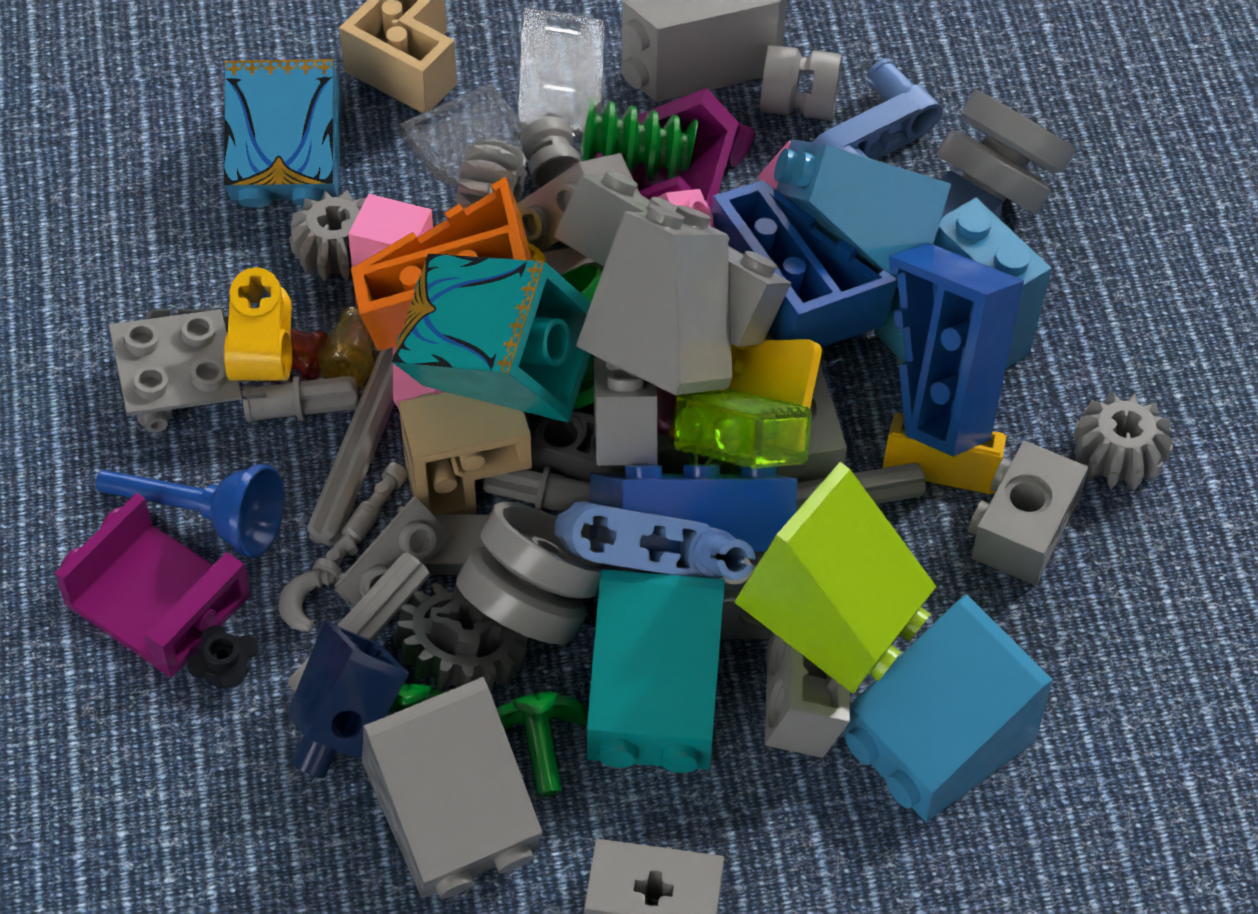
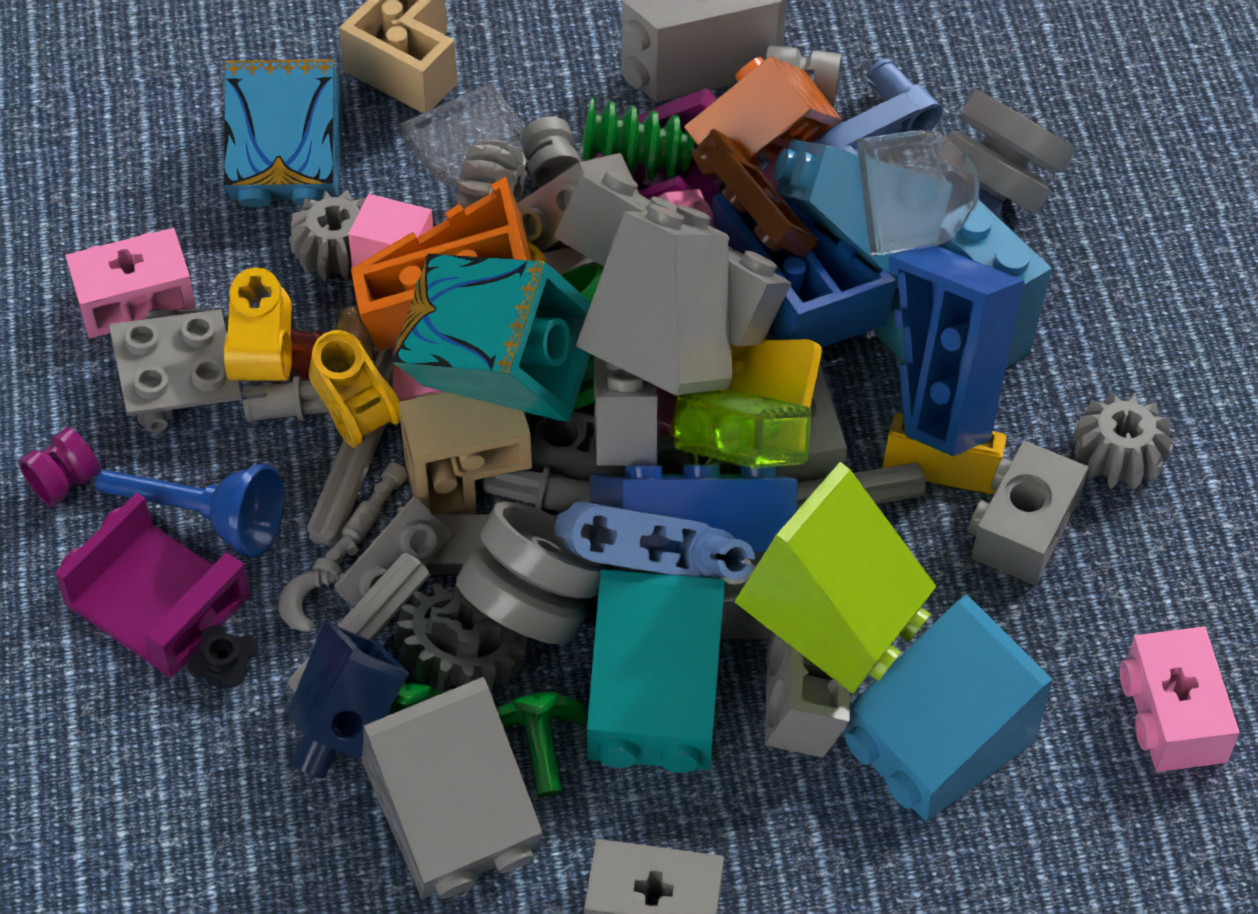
(59, 466): none -> magenta wheel
(129, 279): none -> bright pink brick
(355, 398): none -> yellow piece
(560, 67): clear piece -> none
(753, 194): none -> reddish brown hinge
(766, 110): none -> orange wedge
(915, 190): none -> clear tile
(1179, 699): none -> bright pink brick

